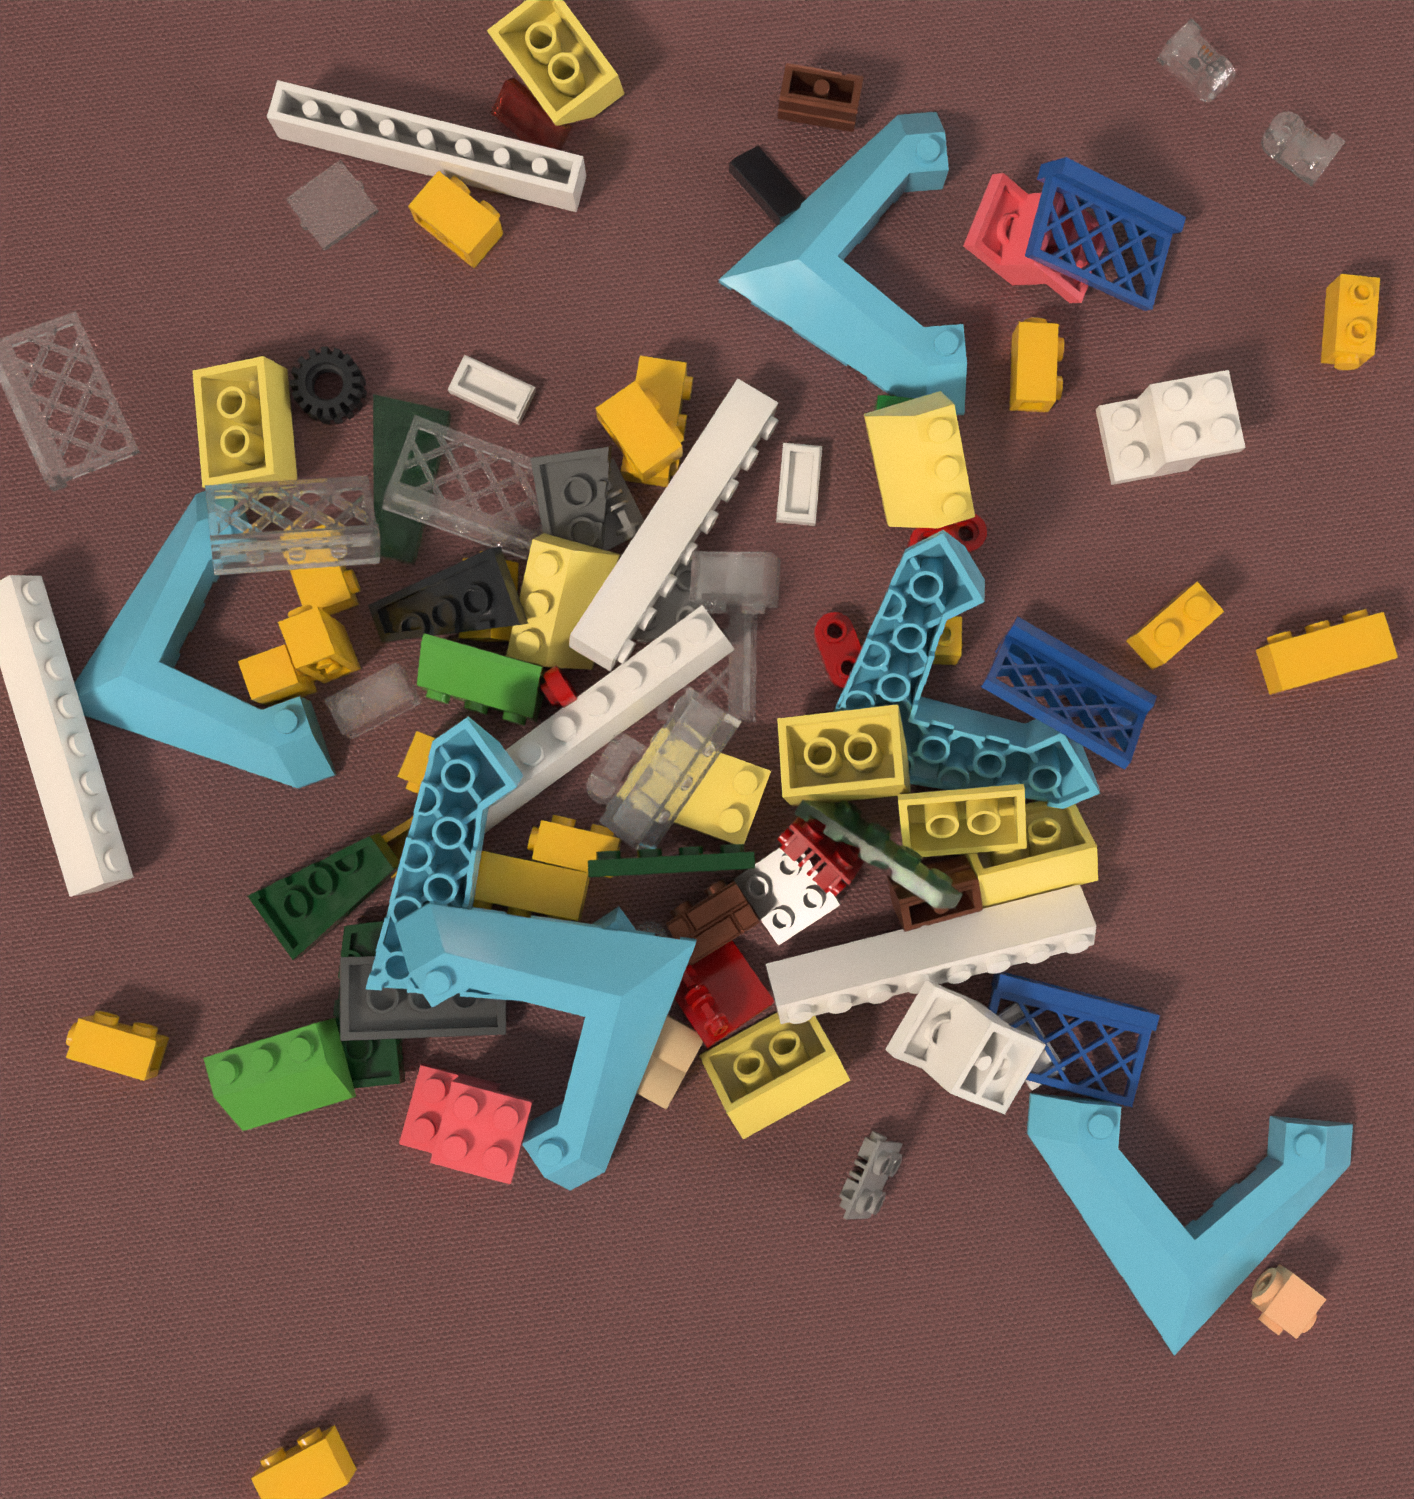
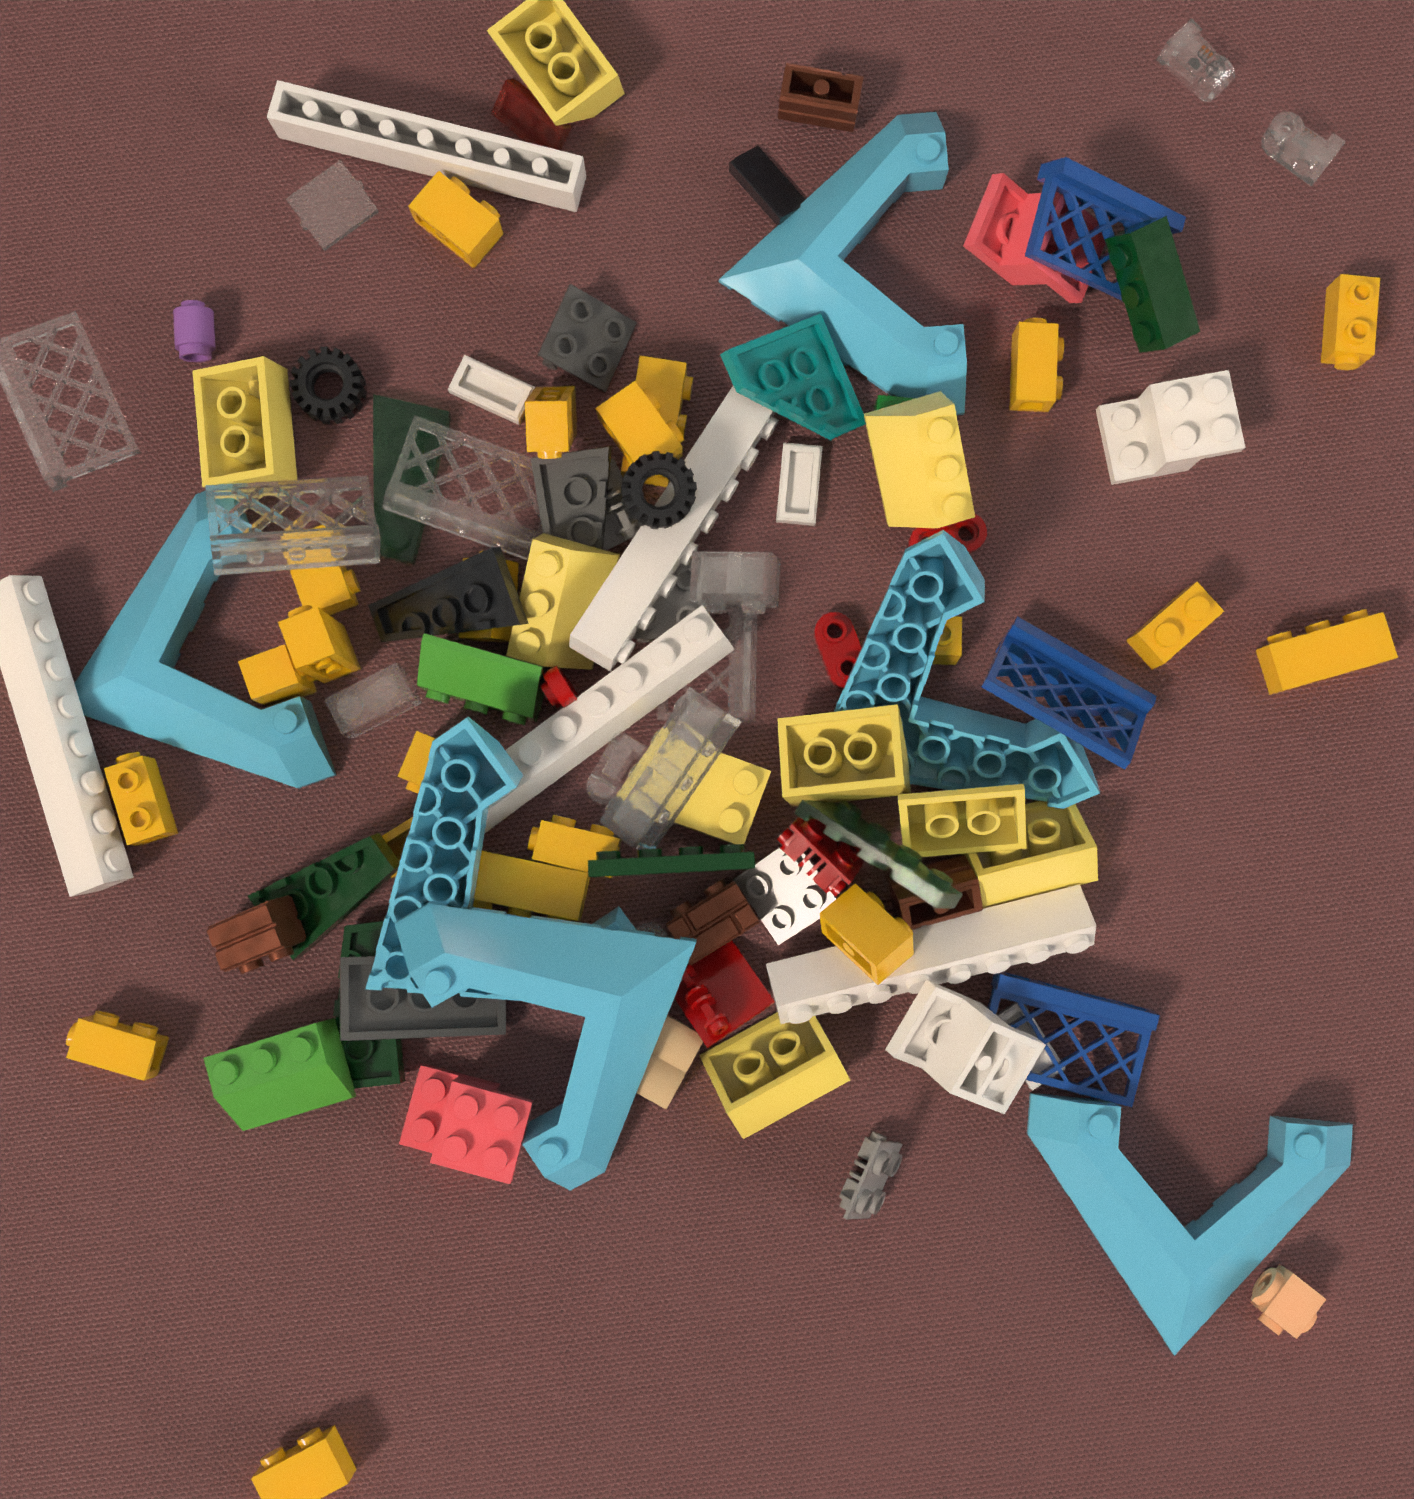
(140, 799): none -> yellow brick
(194, 331): none -> medium lavender brick
(255, 934): none -> copper brick
(551, 420): none -> yellow brick
(586, 338): none -> dark grey hinge
(663, 465): none -> black tyre
(797, 377): none -> teal plate
(867, 933): none -> yellow brick
(1152, 285): none -> dark green brick

